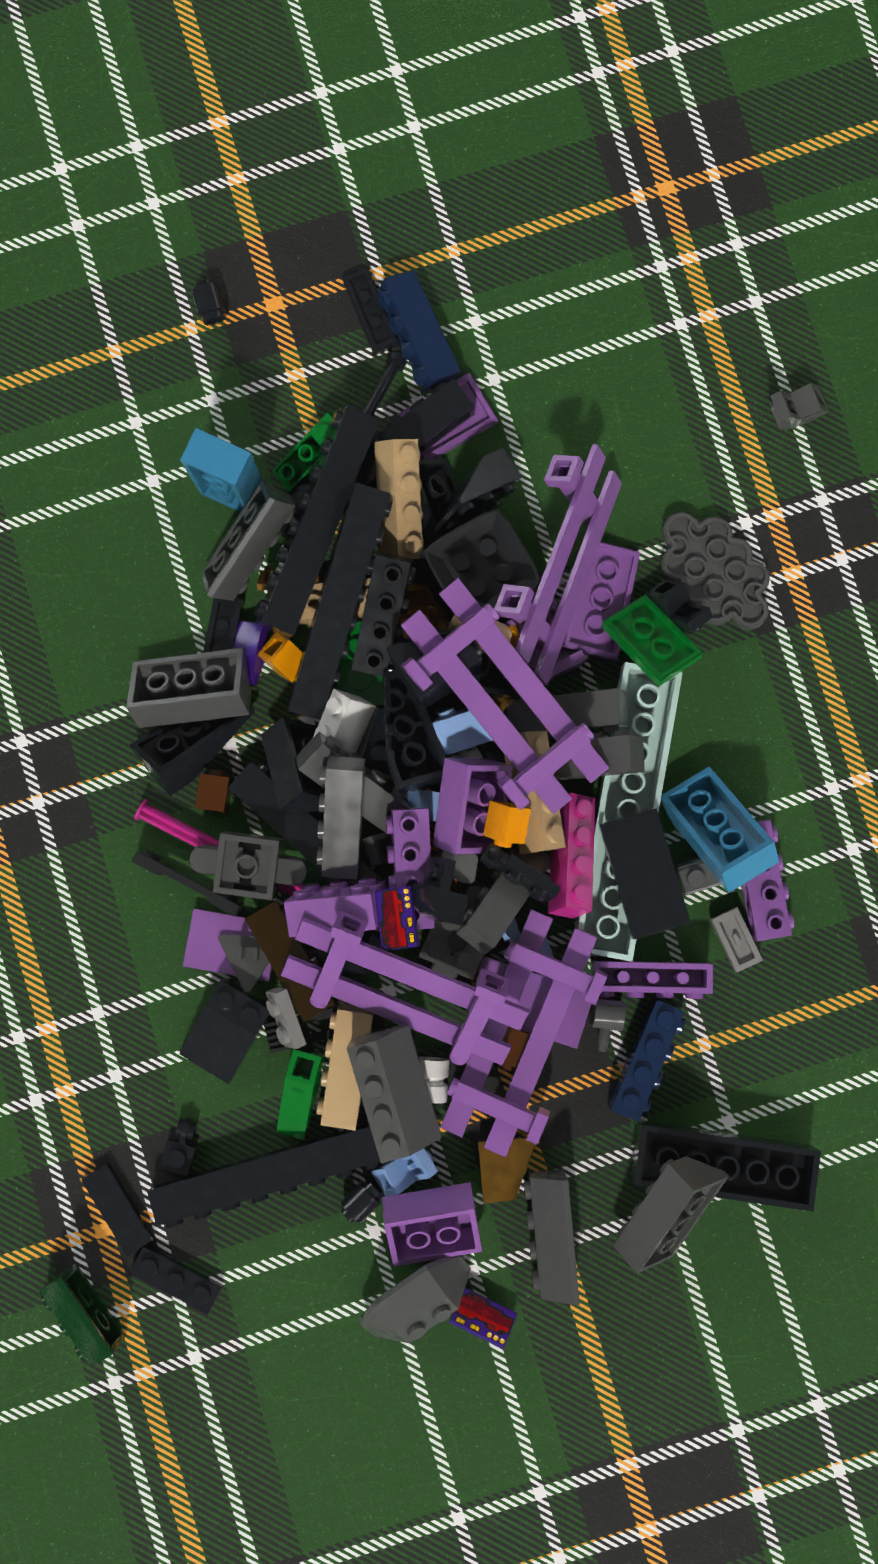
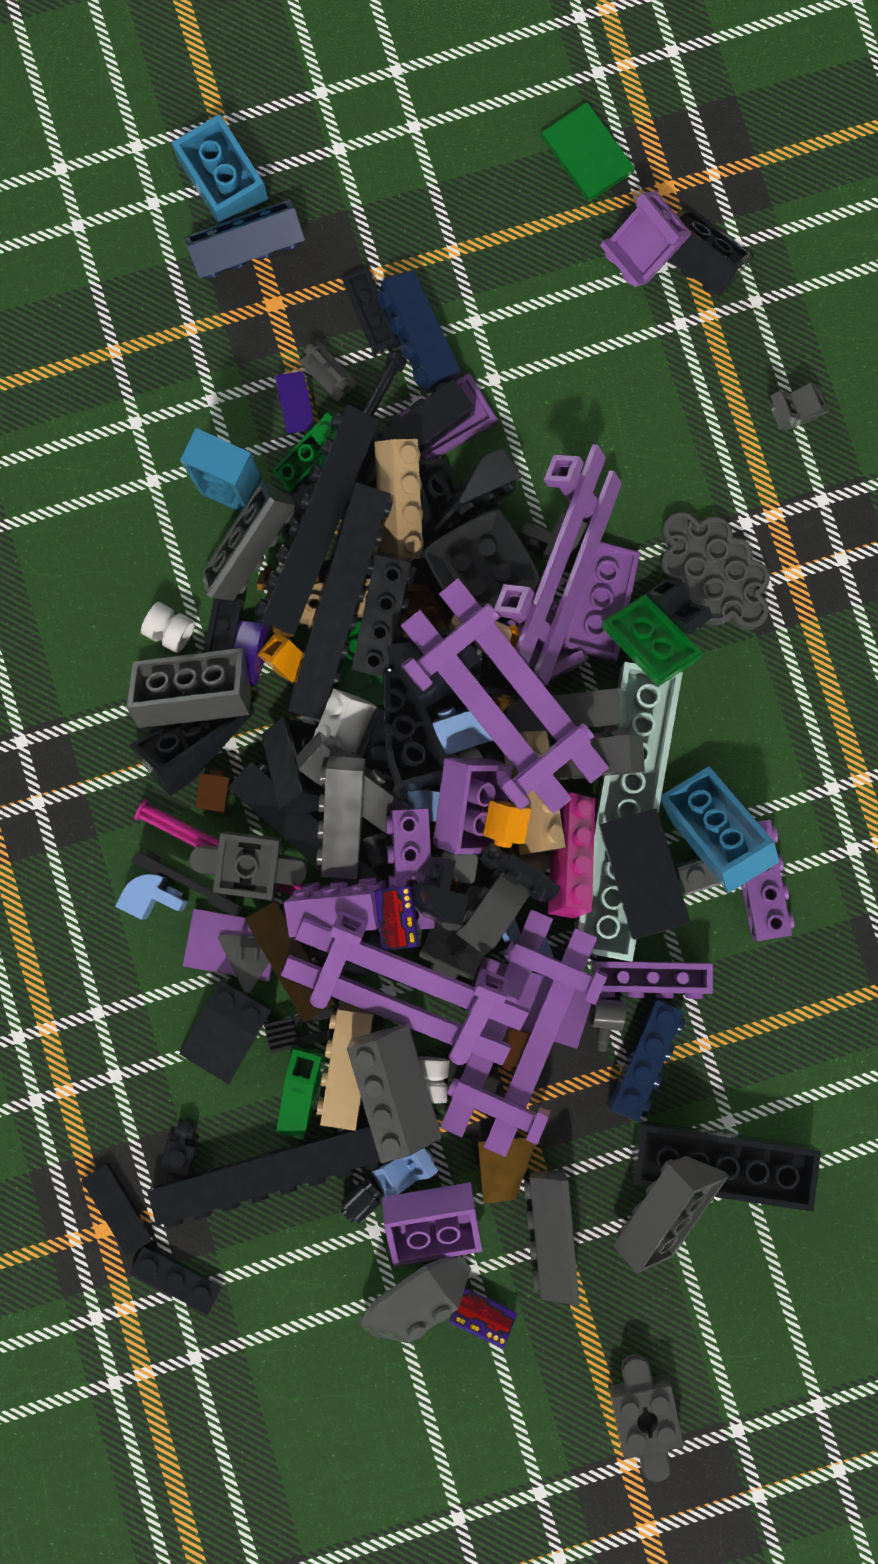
(82, 1315): dark green slope -> none
(143, 892): none -> light blue brick
(165, 626): none -> white wheel
(209, 302): black brick -> none
(220, 170): none -> dark azure brick
(244, 239): none -> dark blue brick
(282, 1010): light grey plate -> none
(294, 402): none -> dark purple slope
(327, 371): none -> dark grey hinge
(539, 538): none -> dark grey brick
(587, 152): none -> green tile
(645, 1417): none -> dark grey brick
(646, 239): none -> medium lavender panel
(709, 254): none -> black slope
(736, 939): light grey plate -> none

